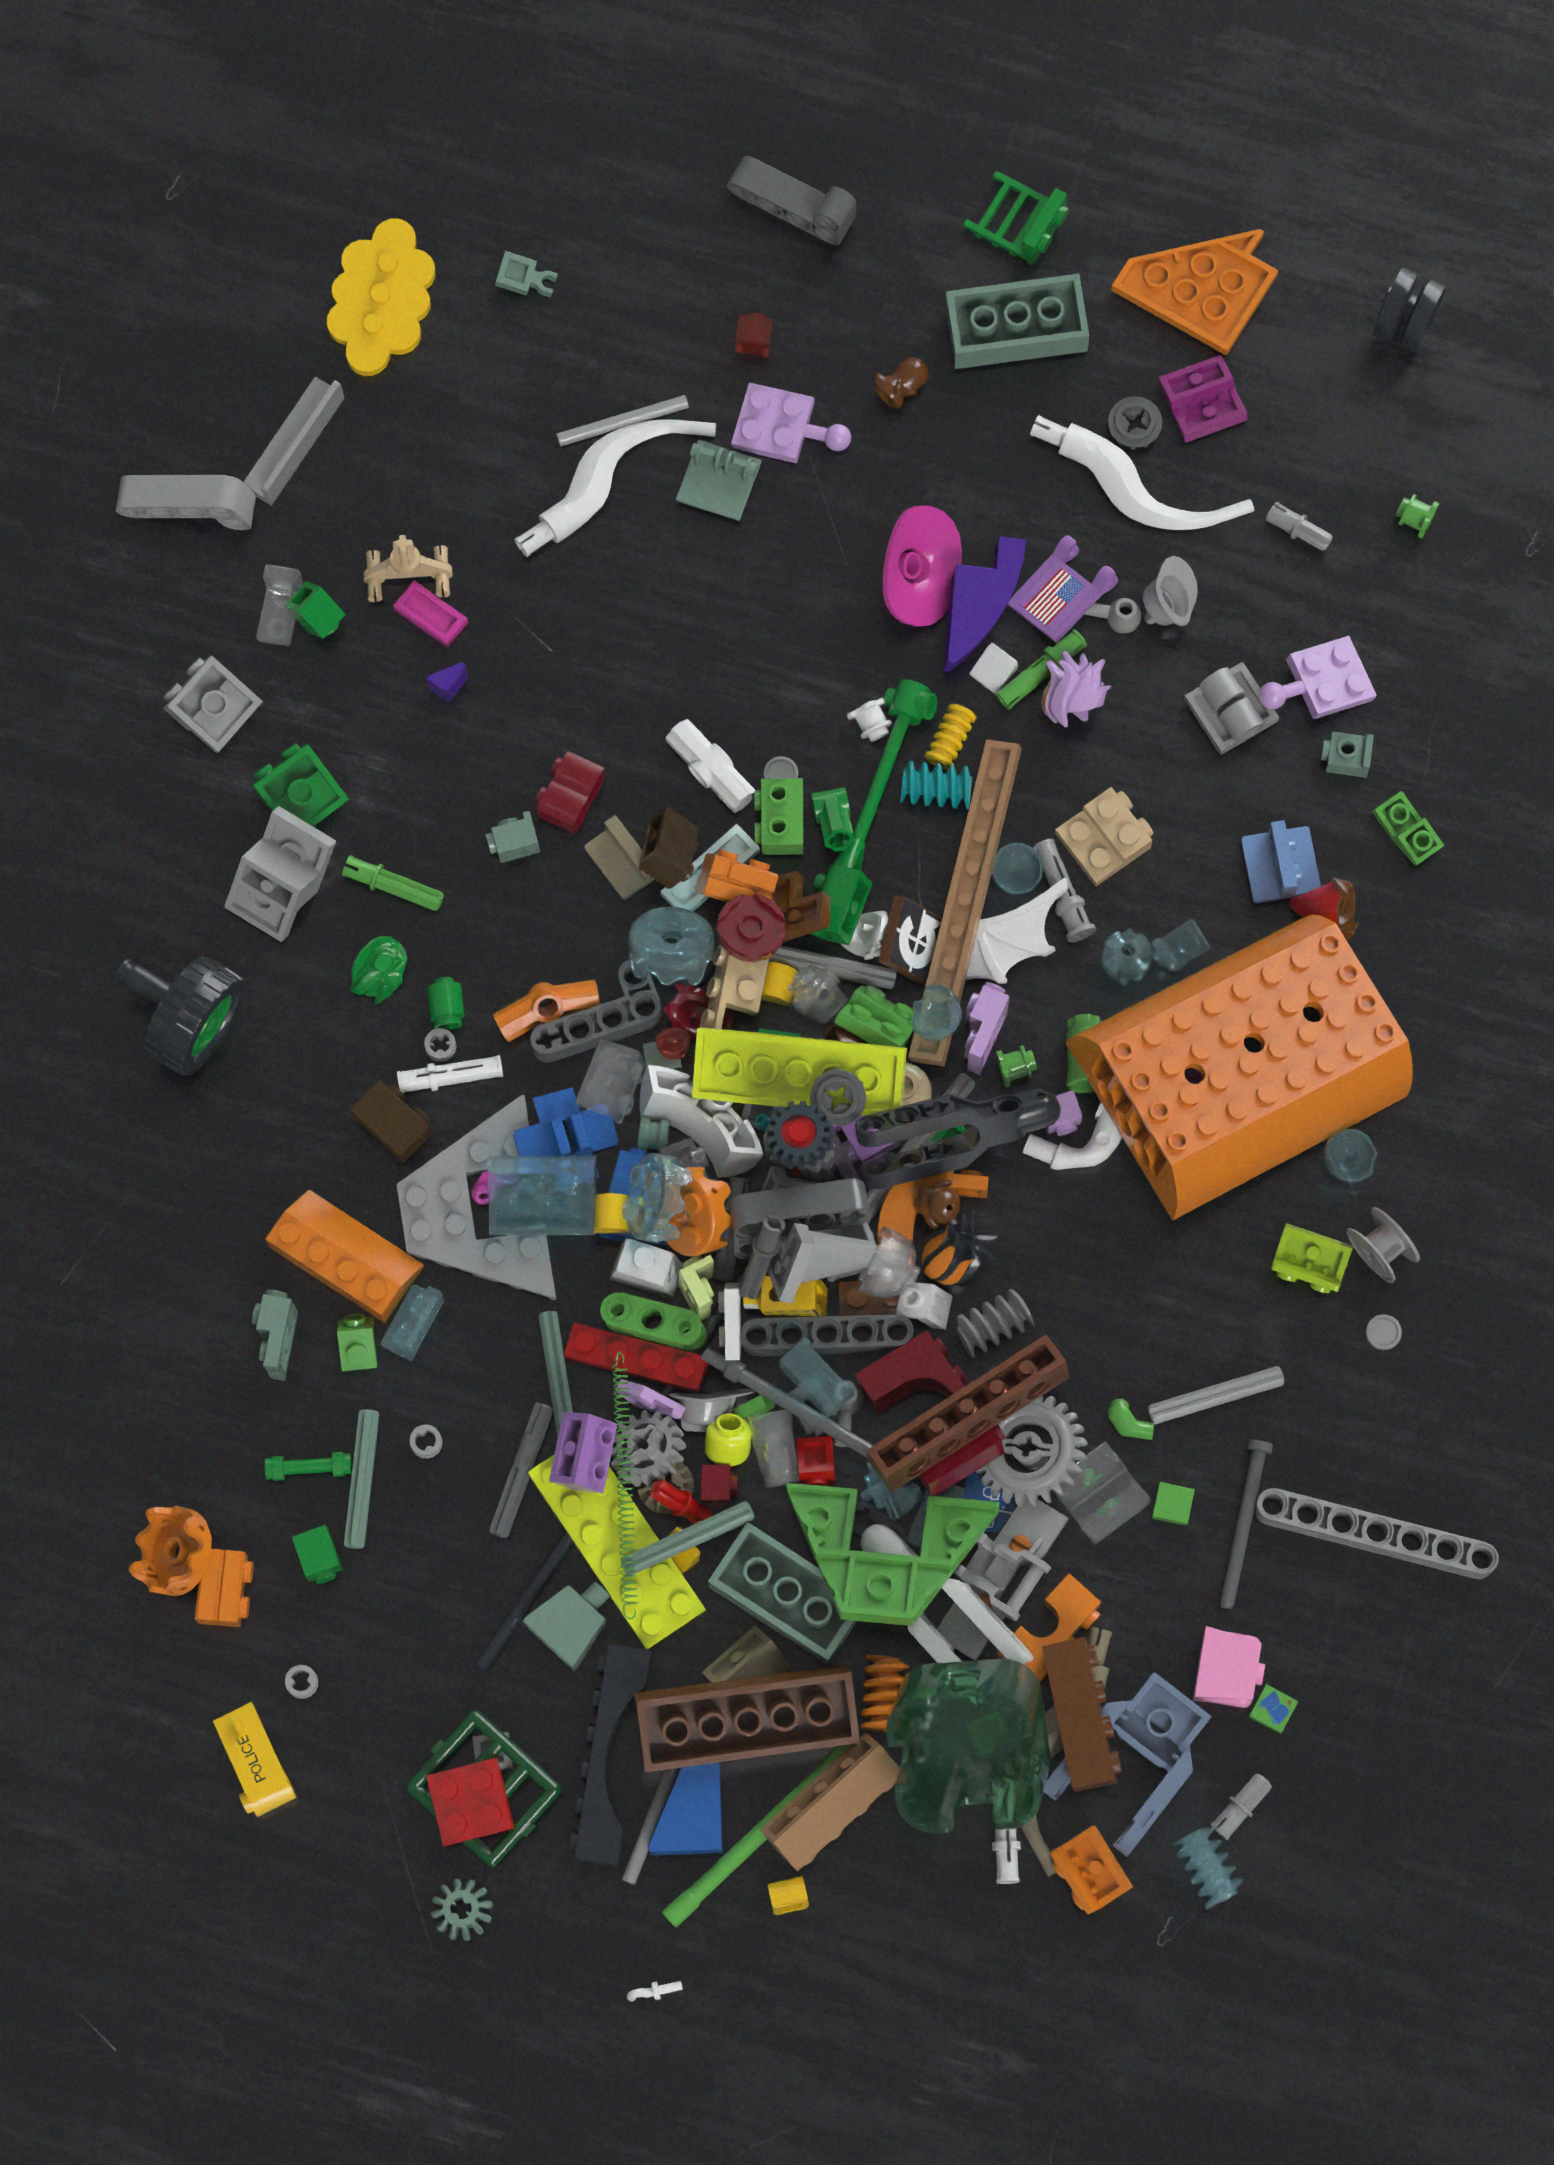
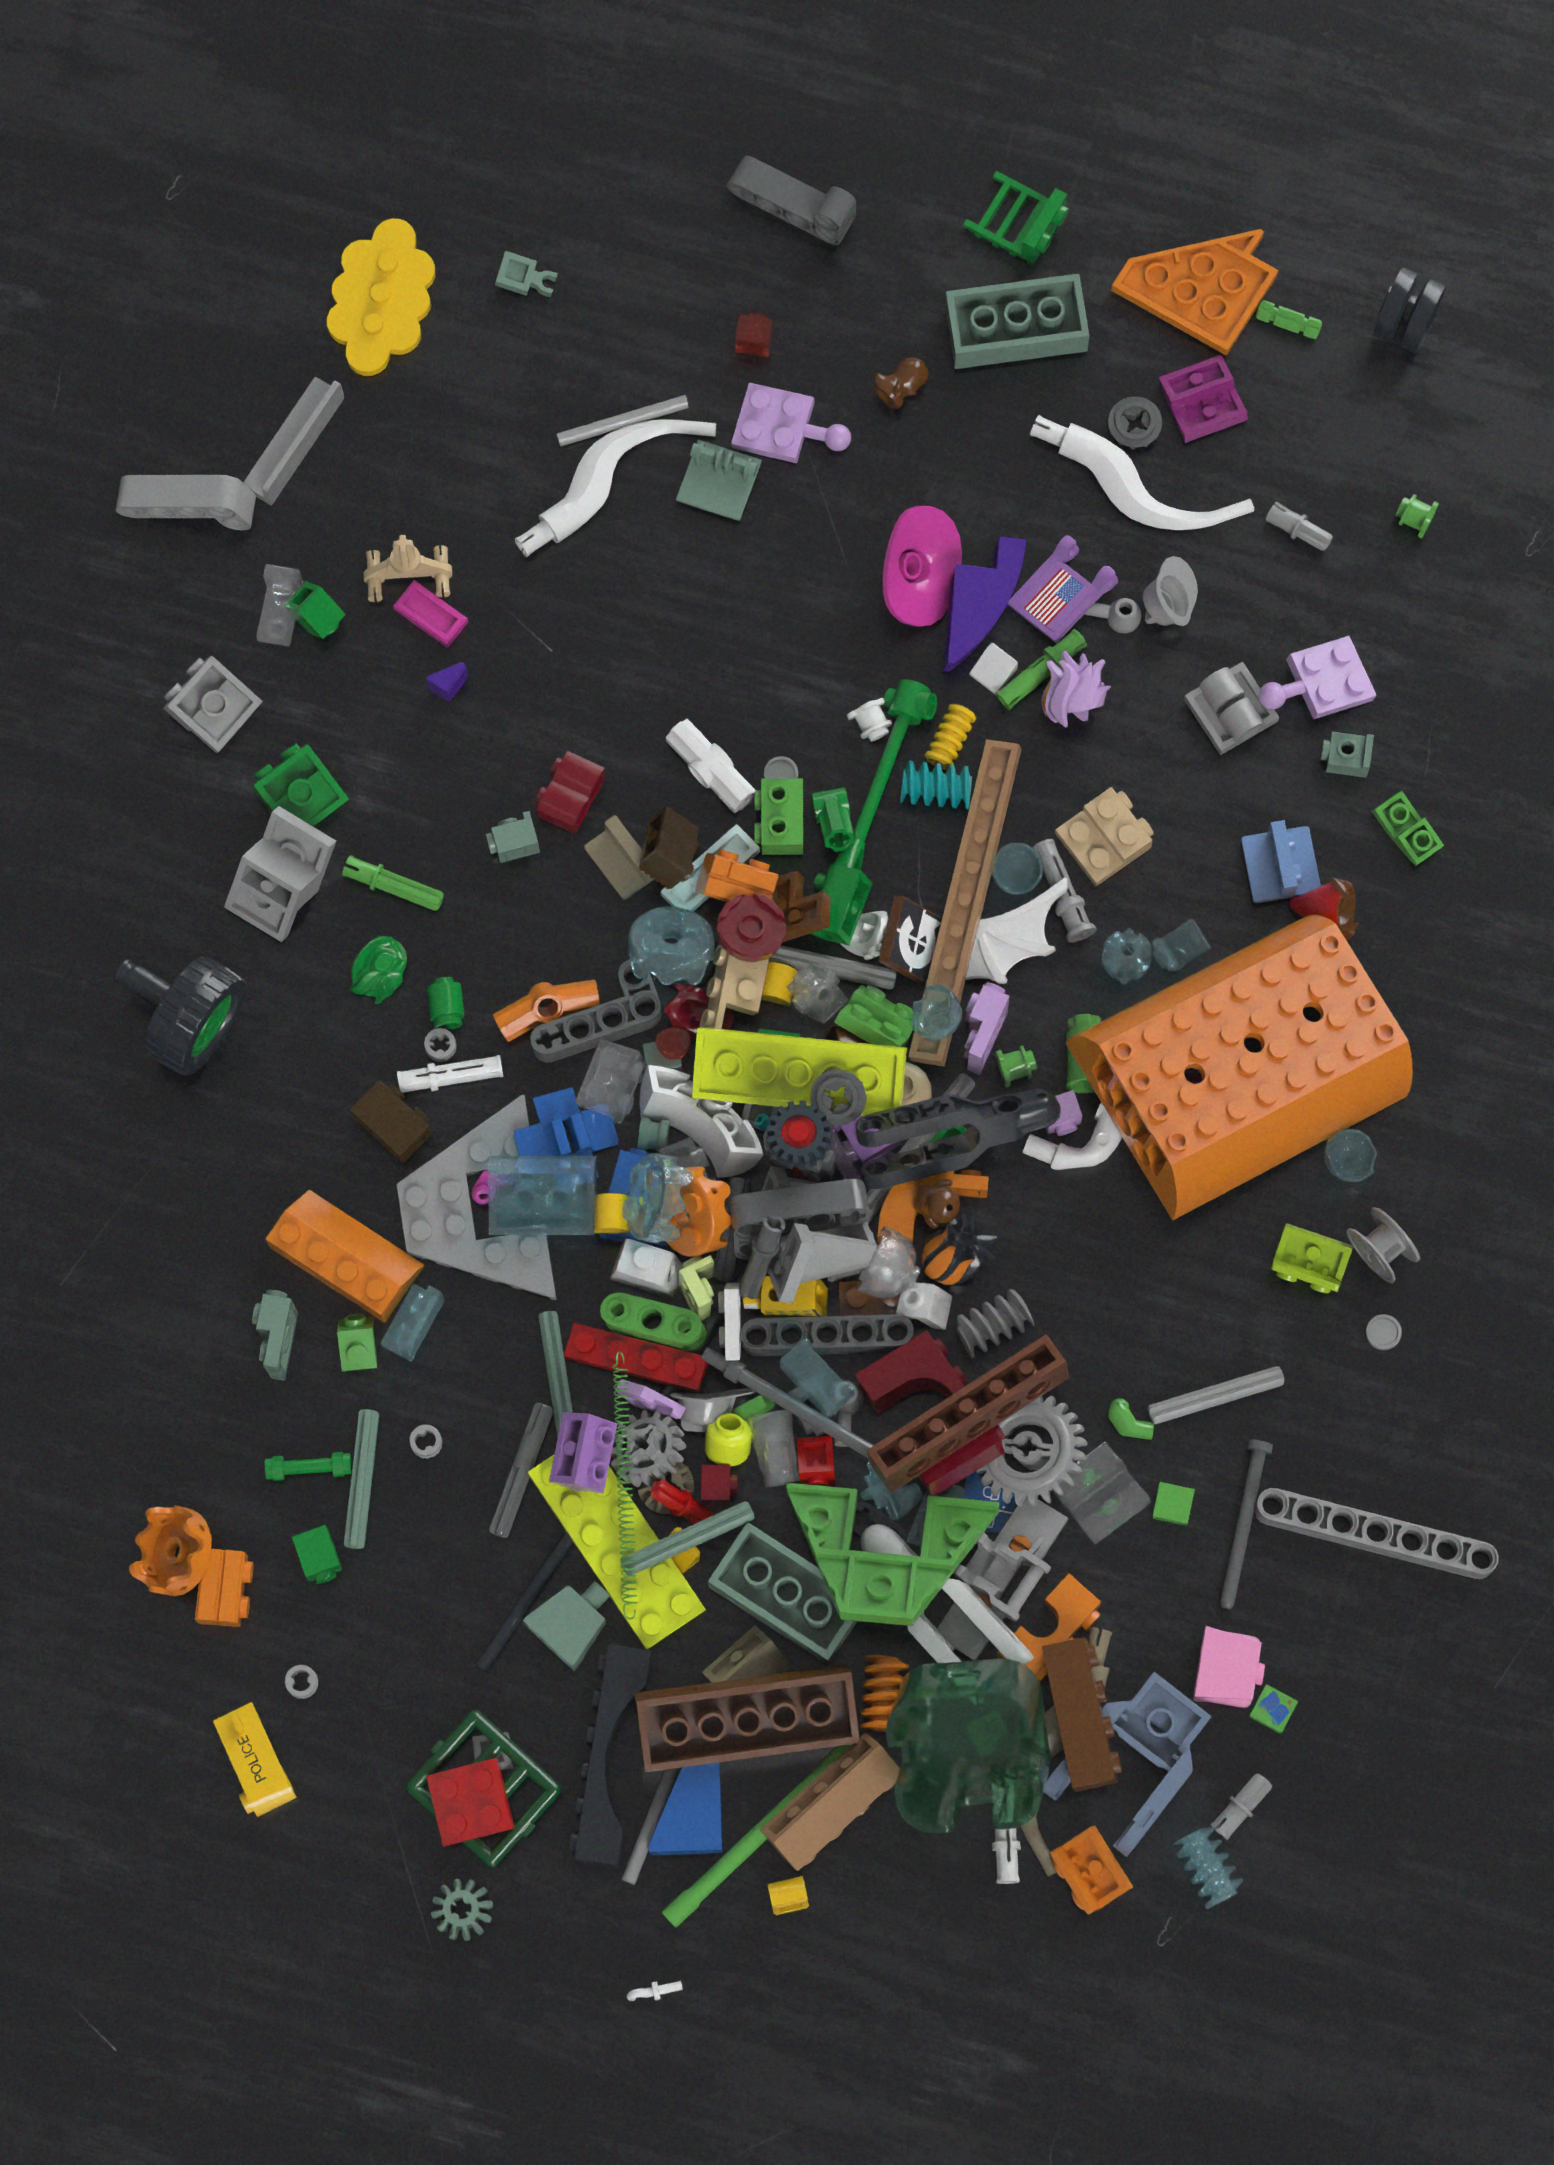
(1289, 319): none -> bright green axle

